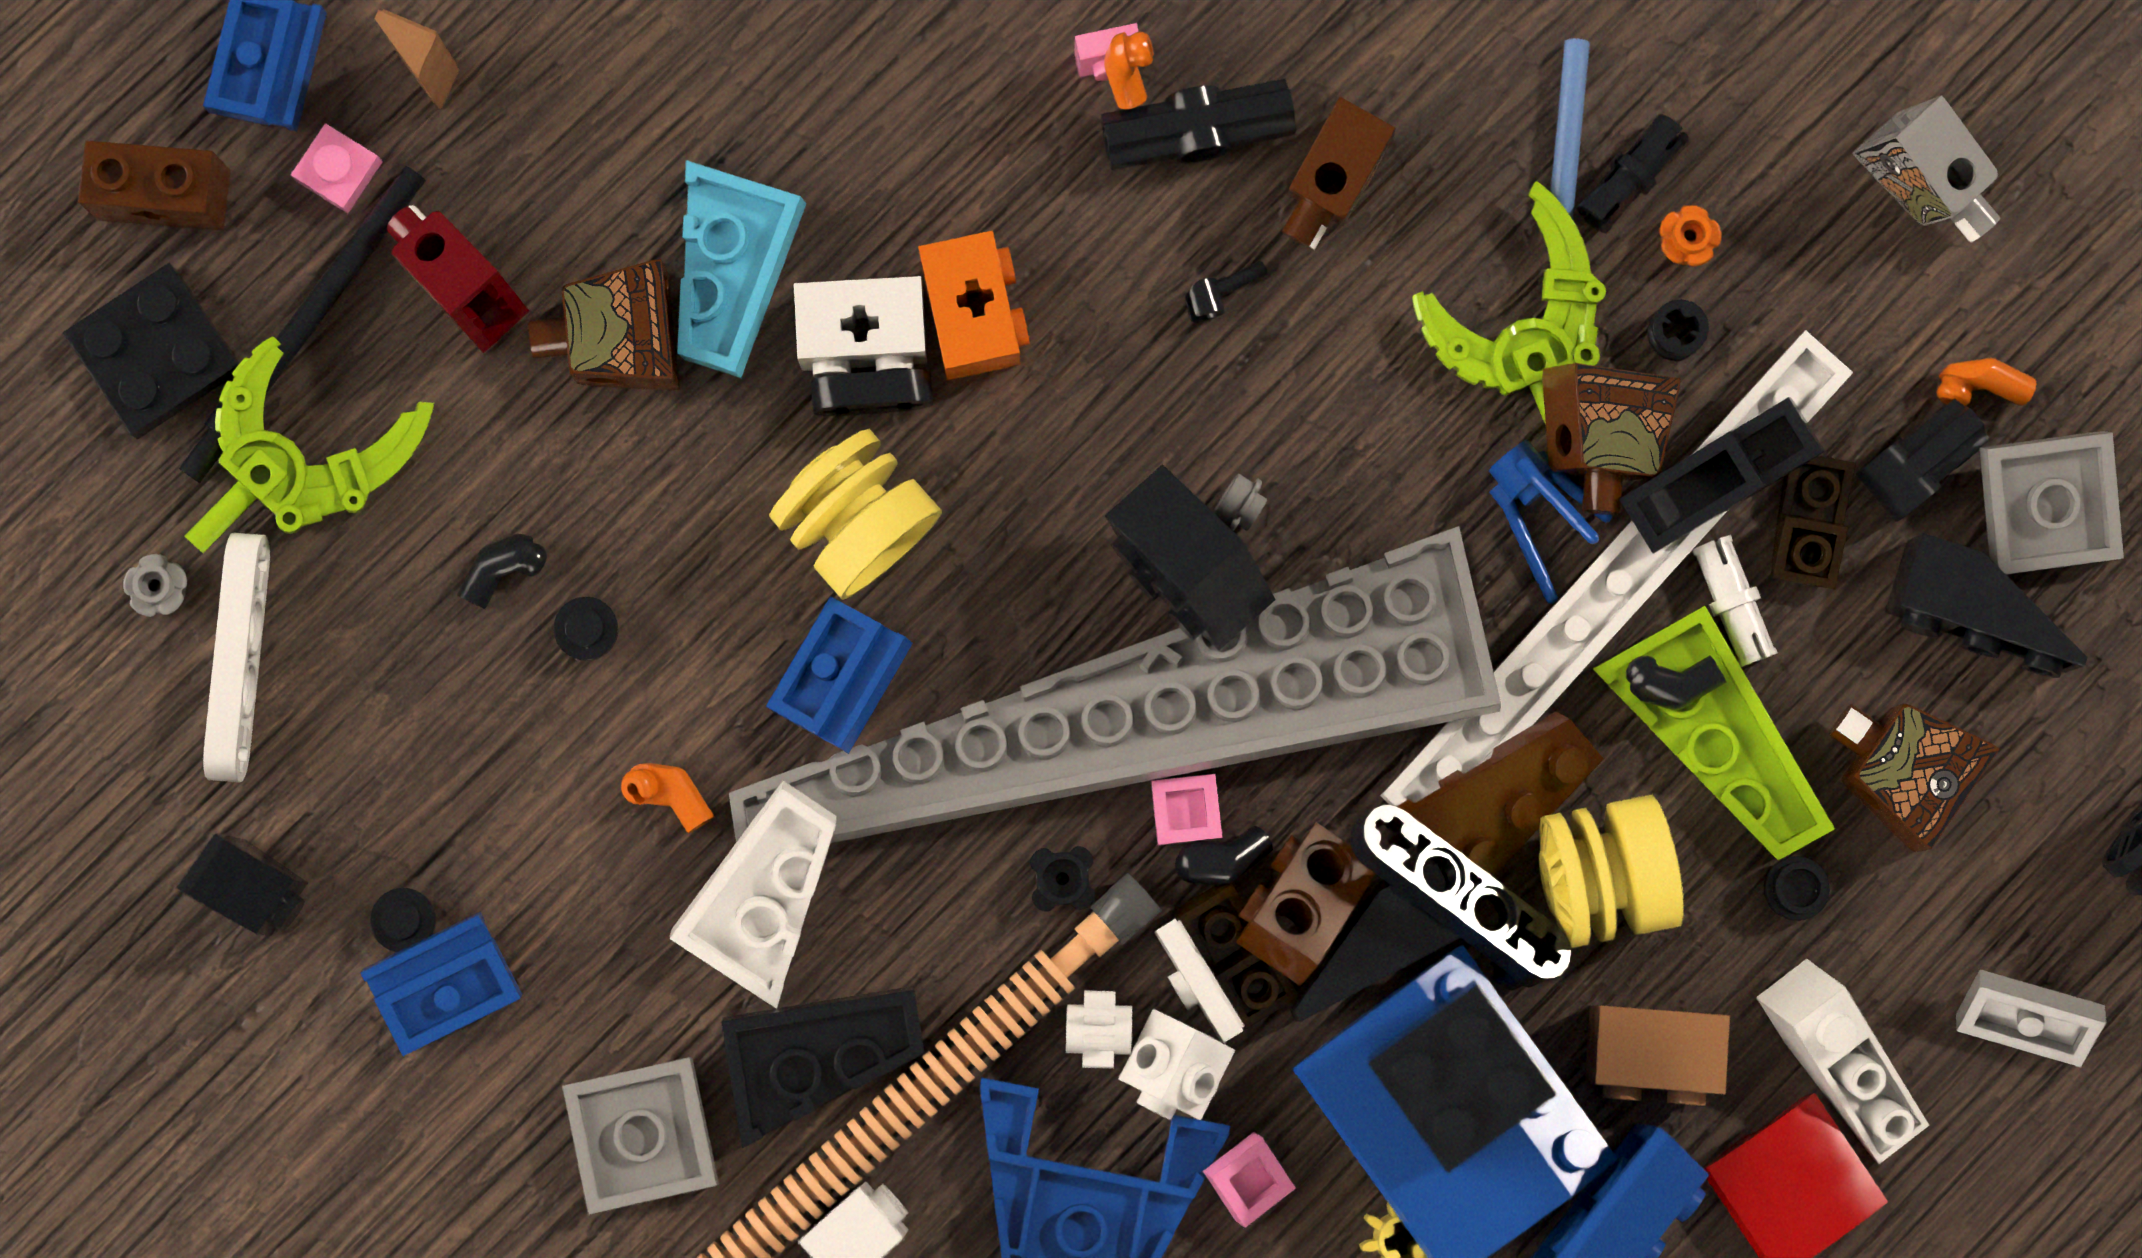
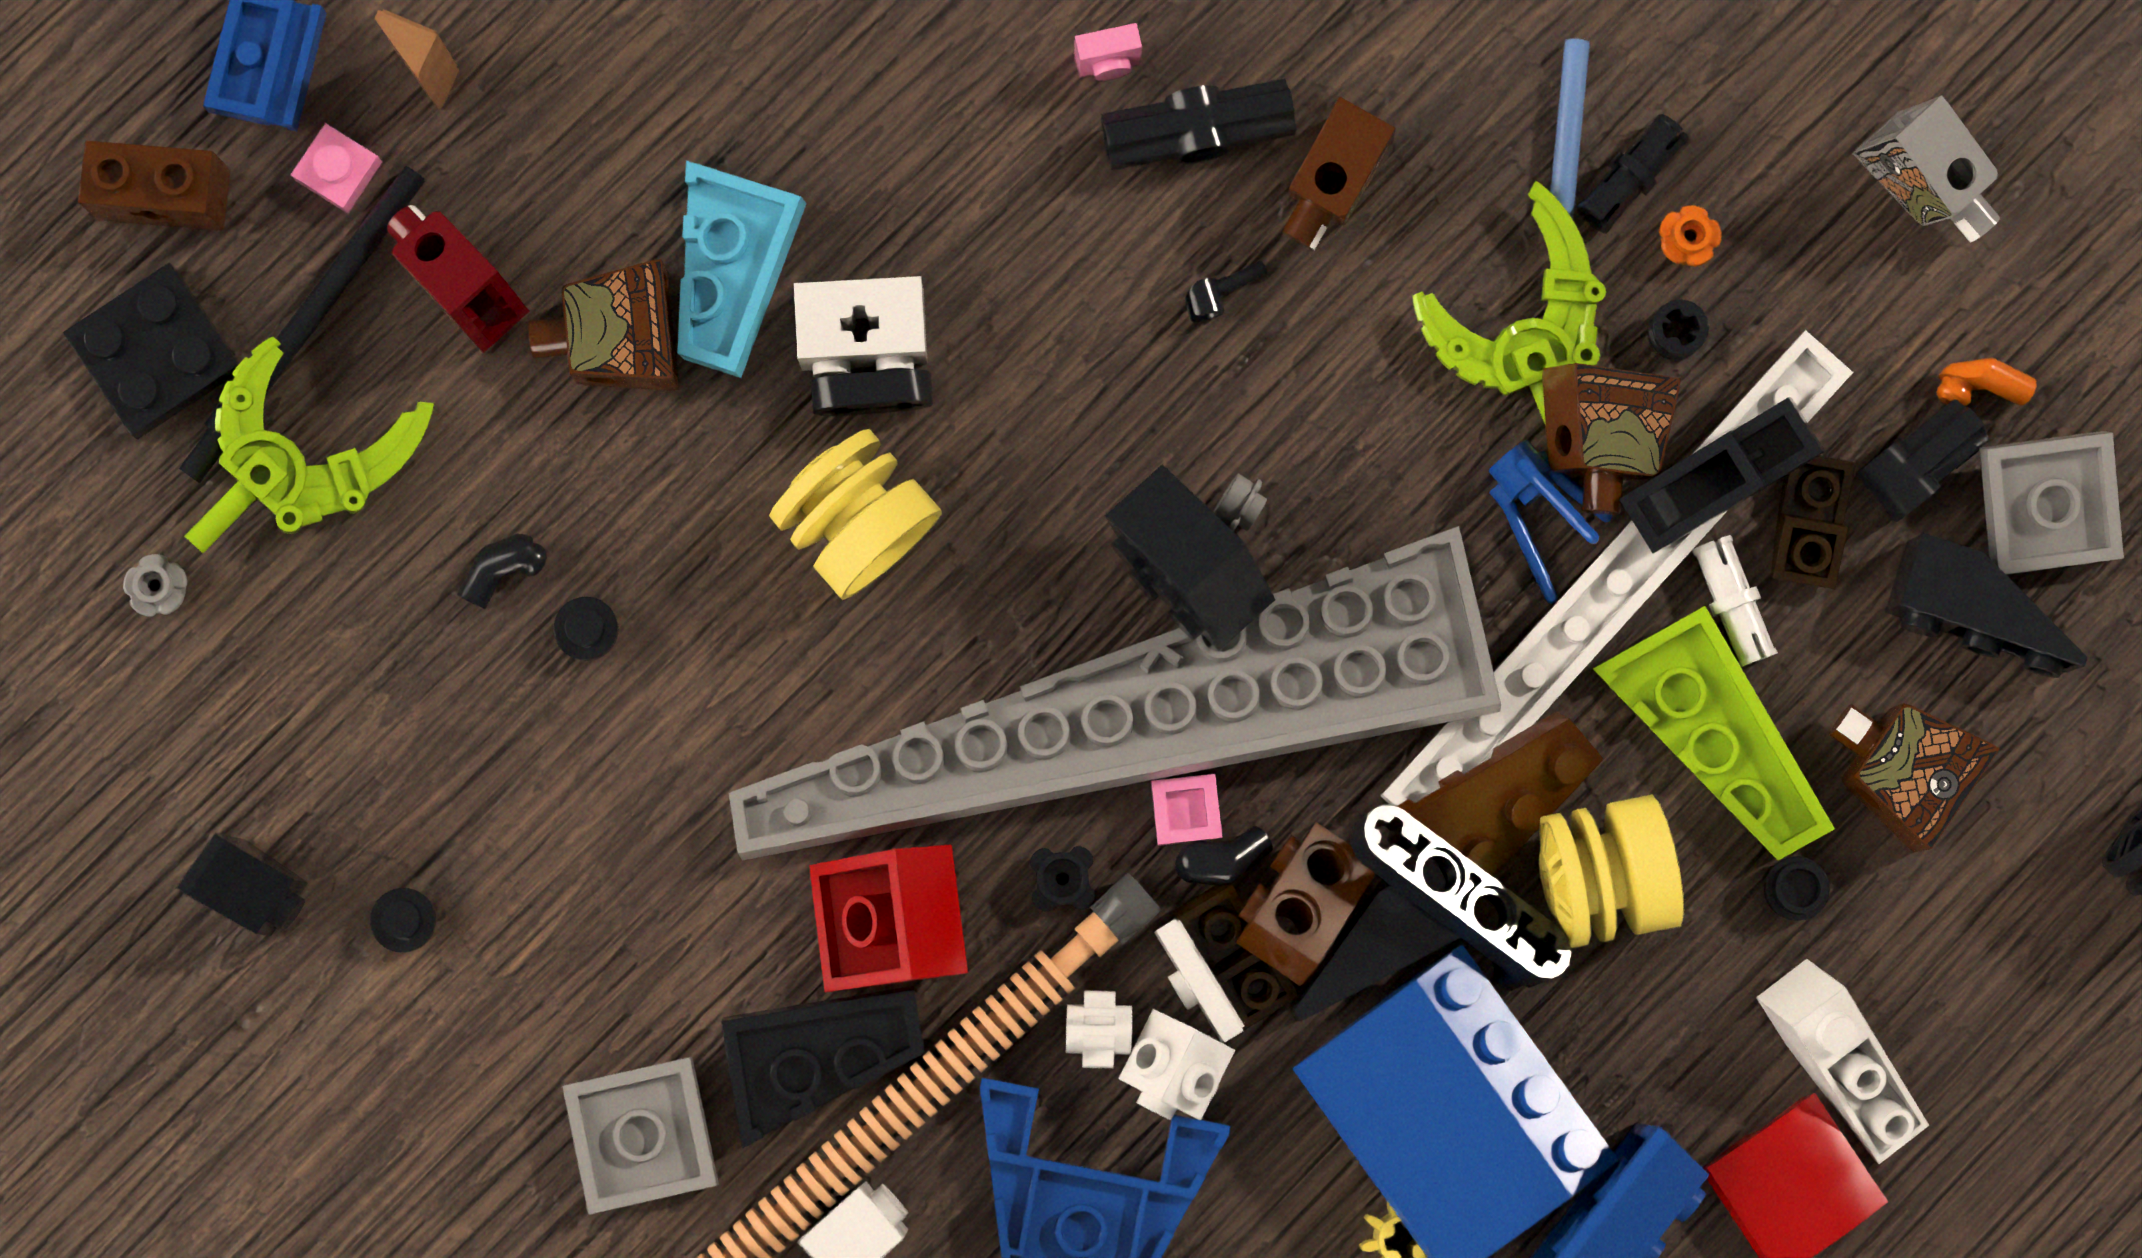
(236, 657): white beam -> none
(441, 983): blue plate -> none
(667, 787): orange arm -> none
(759, 895): white wing -> none
(839, 674): blue plate -> none
(888, 918): none -> red slope
(963, 268): orange brick -> none
(1122, 64): orange arm -> none
(1249, 1179): bright pink plate -> none
(1461, 1076): black brick -> none
(1657, 1051): medium nougat brick -> none
(1672, 688): black arm -> none
(2030, 1018): light grey plate -> none

